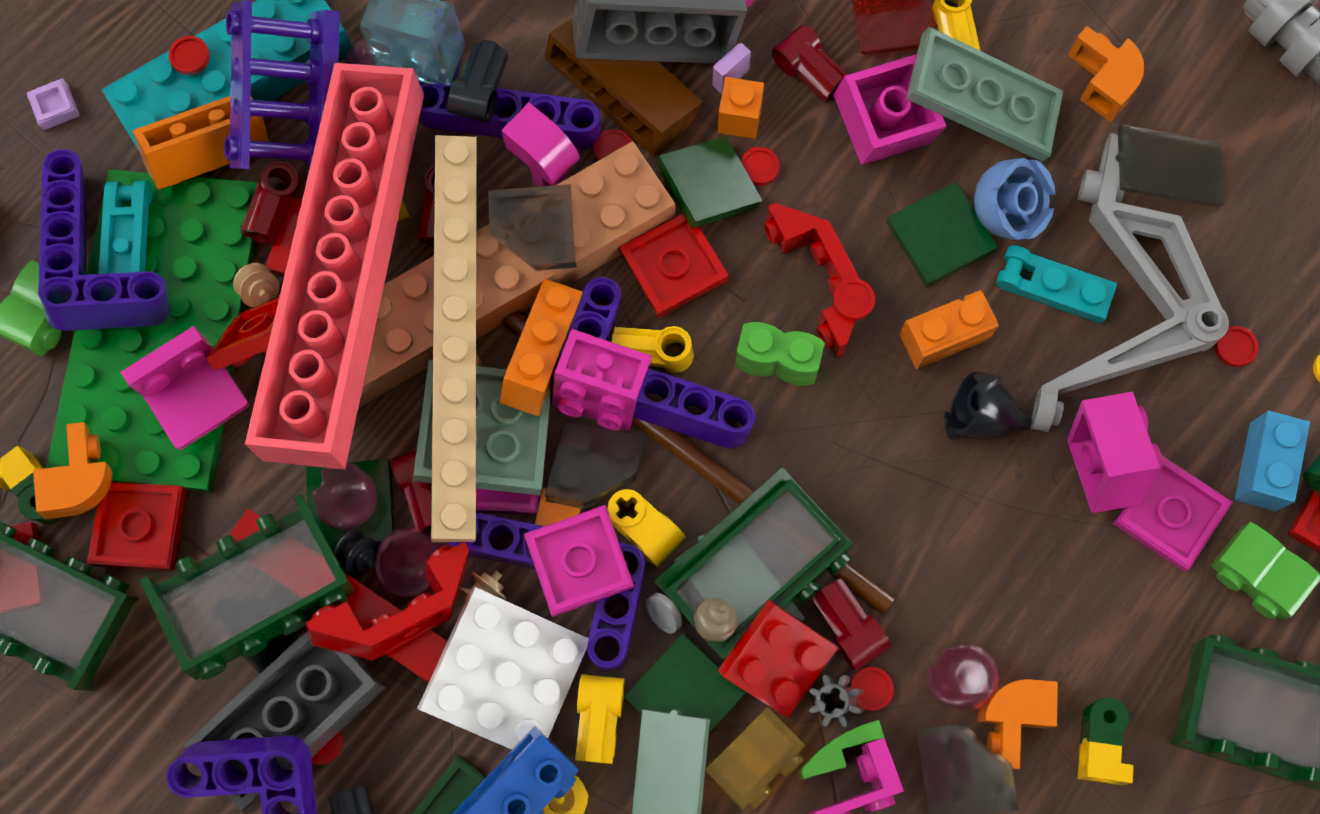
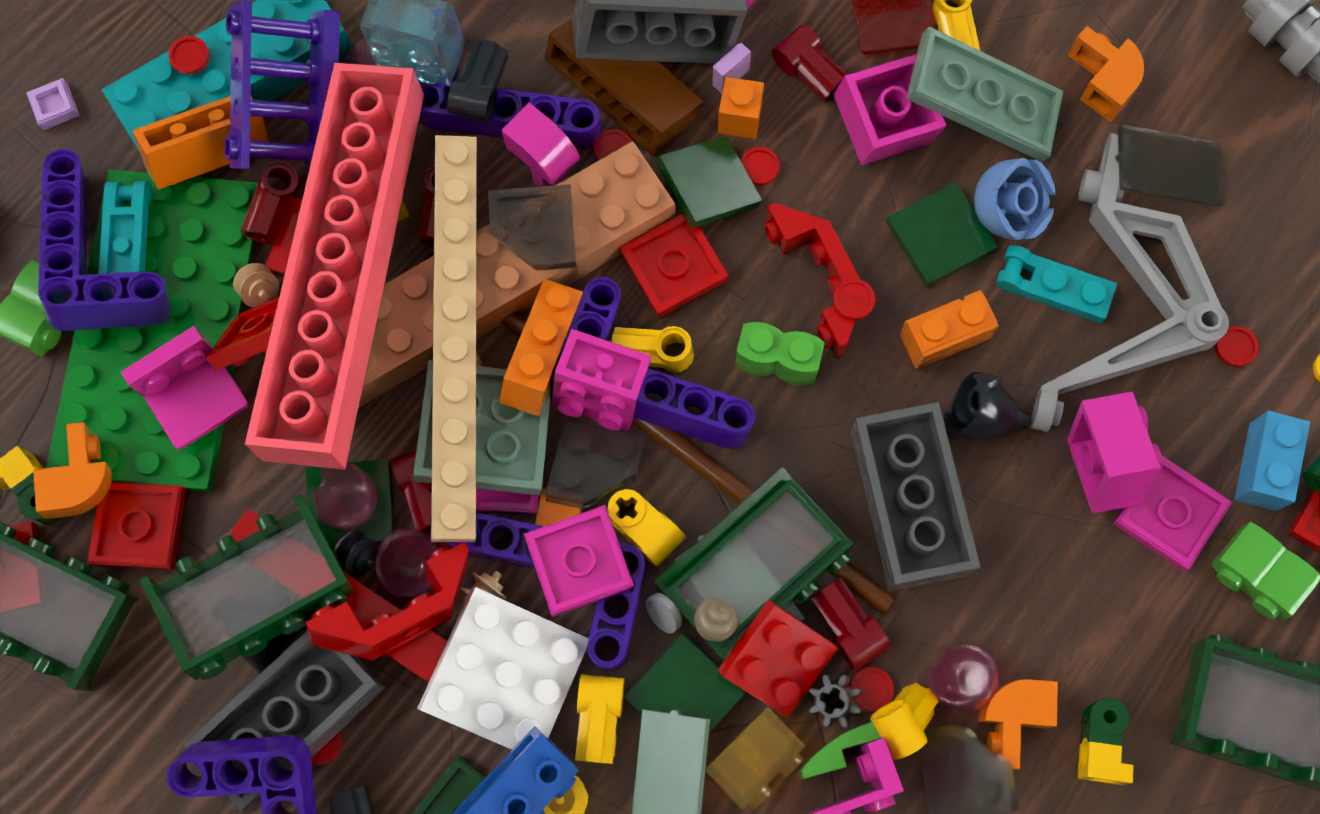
(905, 720): none -> yellow piece
(914, 497): none -> dark grey brick

